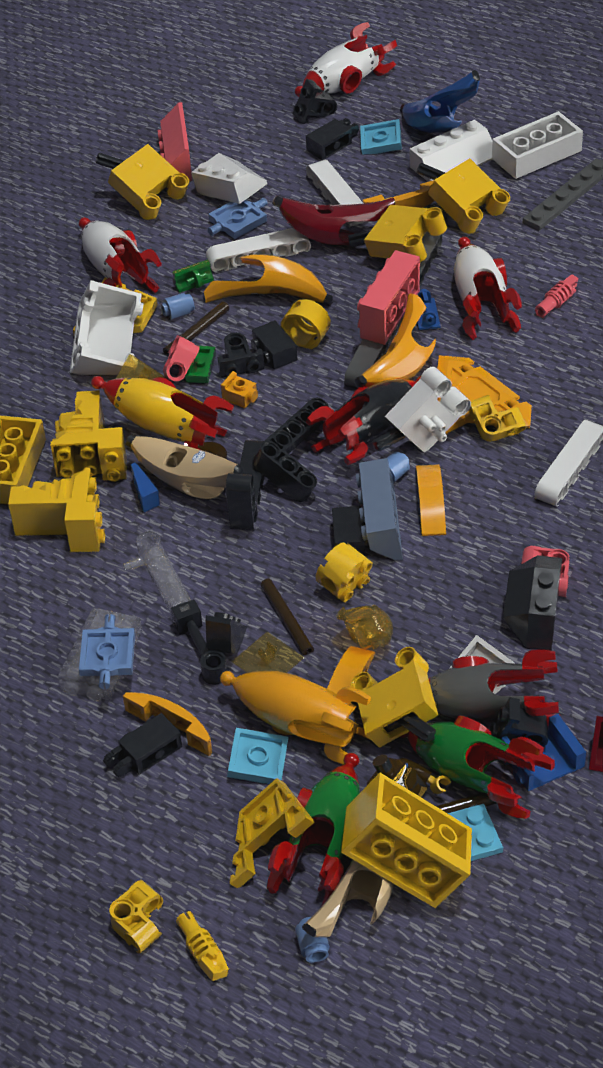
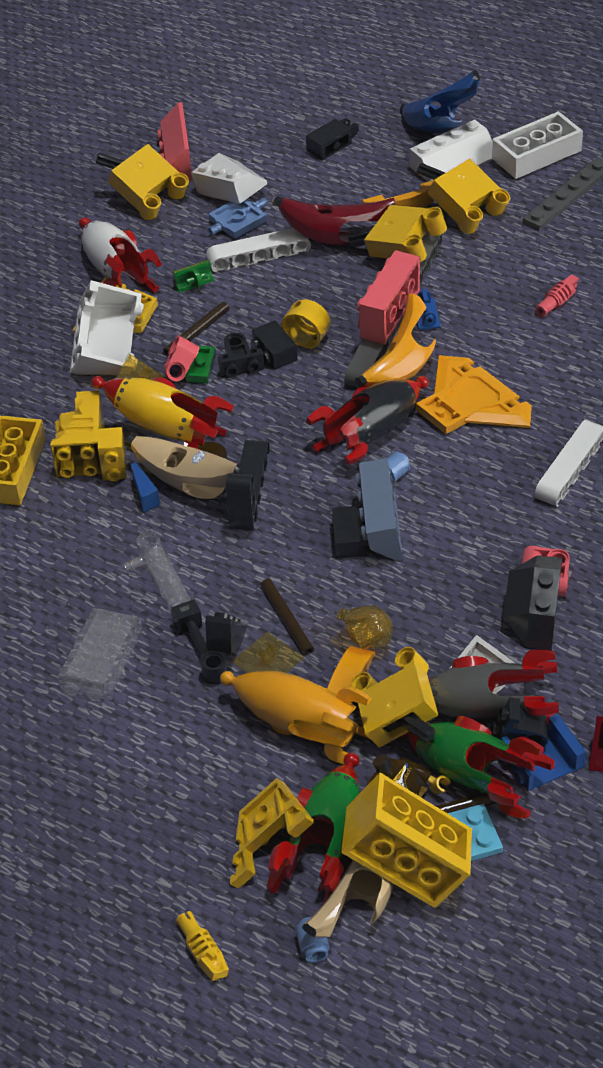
(60, 509): yellow brick -> none
(107, 651): medium blue plate -> none
(136, 905): yellow piece -> none
(144, 746): black hinge -> none
(146, 705): light orange slope -> none
(177, 305): medium blue brick -> none
(239, 390): light orange brick -> none
(257, 756): medium azure plate -> none
(274, 458): black beam -> none
(279, 277): light orange piece -> none
(313, 102): black pin -> none
(332, 185): white beam -> none
(344, 571): yellow brick -> none
(352, 57): piece -> none
(381, 137): medium azure plate -> none
(422, 415): white piece -> none
(431, 500): light orange slope -> none
(481, 279): piece -> none
(506, 422): yellow piece -> none

